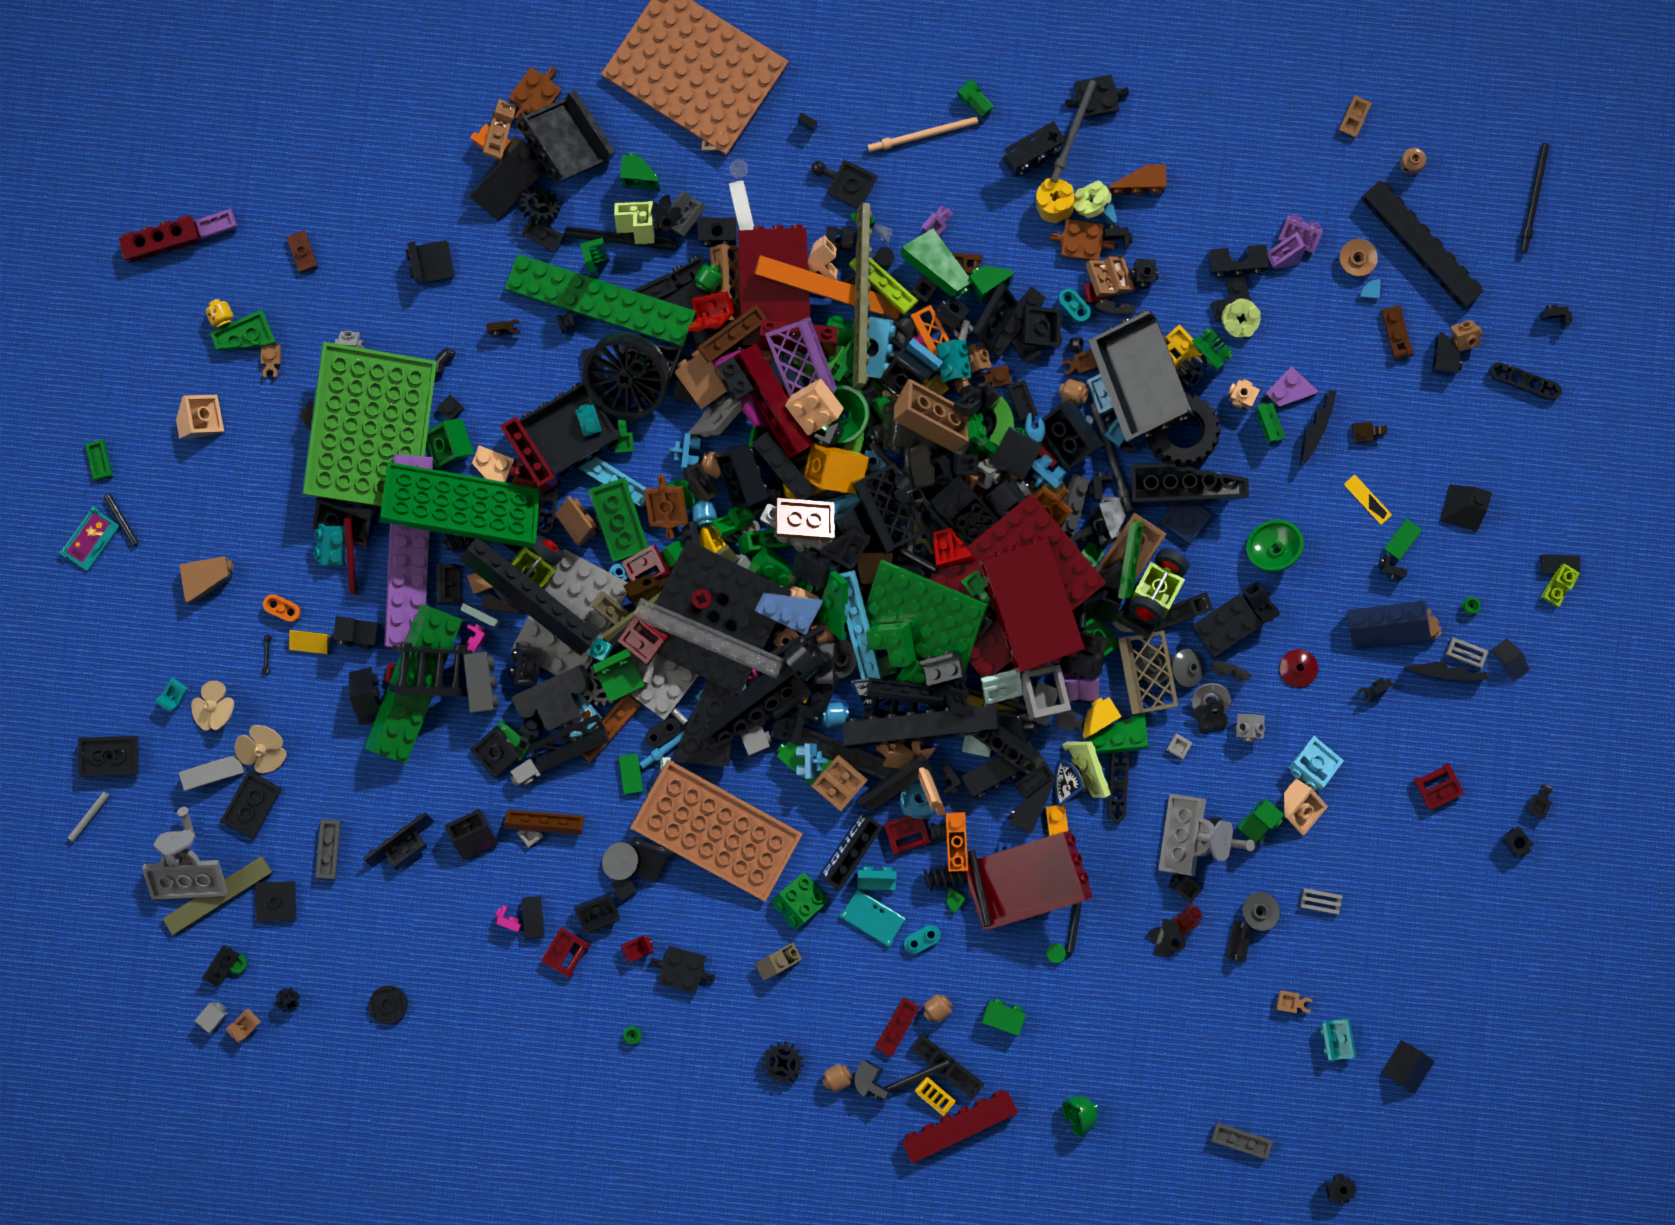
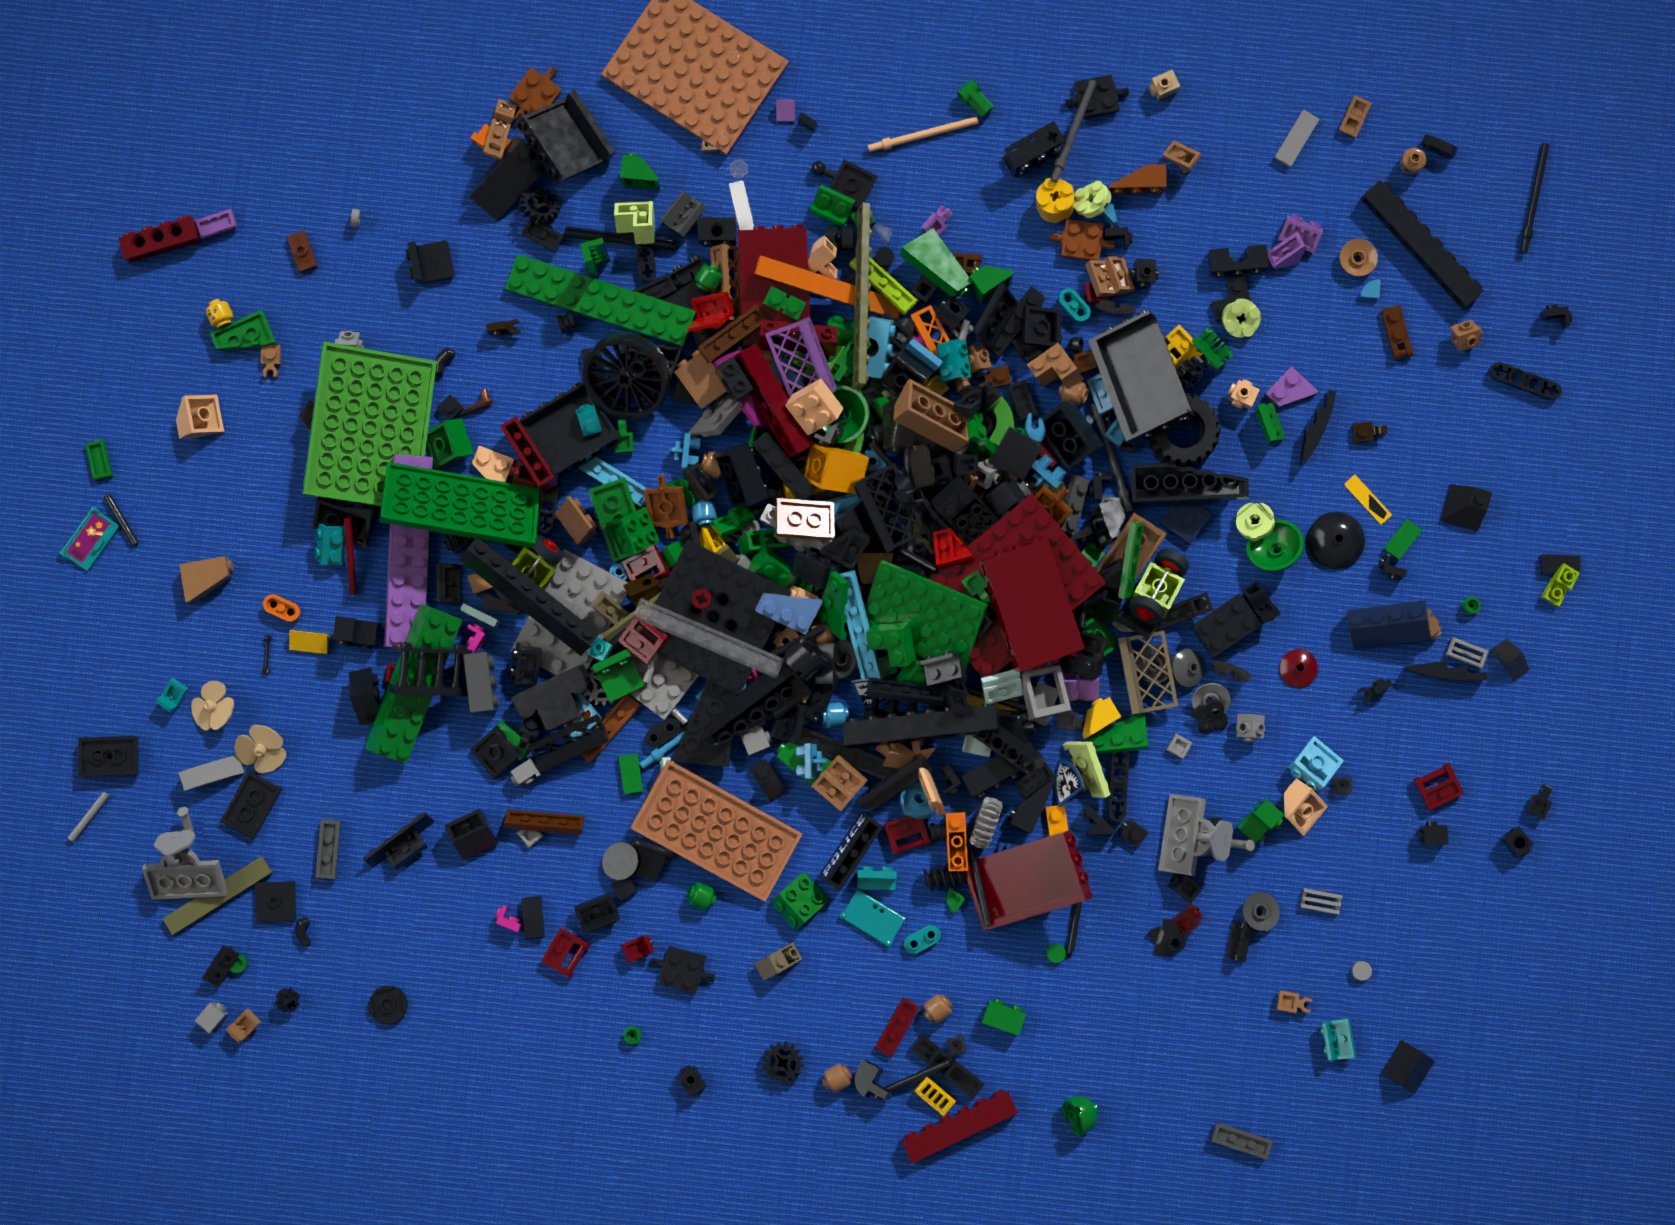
(300, 930): none -> black arm
(355, 218): none -> light grey tile
(484, 402): none -> copper bar
(632, 533): none -> green bracket
(651, 263): none -> black beam
(665, 214): black plate -> none
(697, 1085): none -> black brick
(700, 896): none -> green head
(768, 779): none -> black slope
(778, 299): none -> green piece
(785, 110): none -> medium lavender slope
(832, 205): none -> green bracket
(955, 1050): none -> clear smoke plate
(986, 822): none -> light grey gear
(1055, 364): none -> medium nougat brick
(1100, 825): none -> black slope
(1132, 832): none -> black bracket
(1164, 85): none -> tan brick
(1181, 156): none -> medium nougat slope
(1255, 511): none -> yellowish green plate
(1296, 138): none -> light grey tile
(1324, 546): none -> black dish
(1333, 1189): black brick -> none
(1337, 785): none -> clear smoke plate
(1361, 970): none -> light grey tile
(1433, 834): none -> black brick
(1439, 146): none -> black beam
(1446, 356): black slope -> none

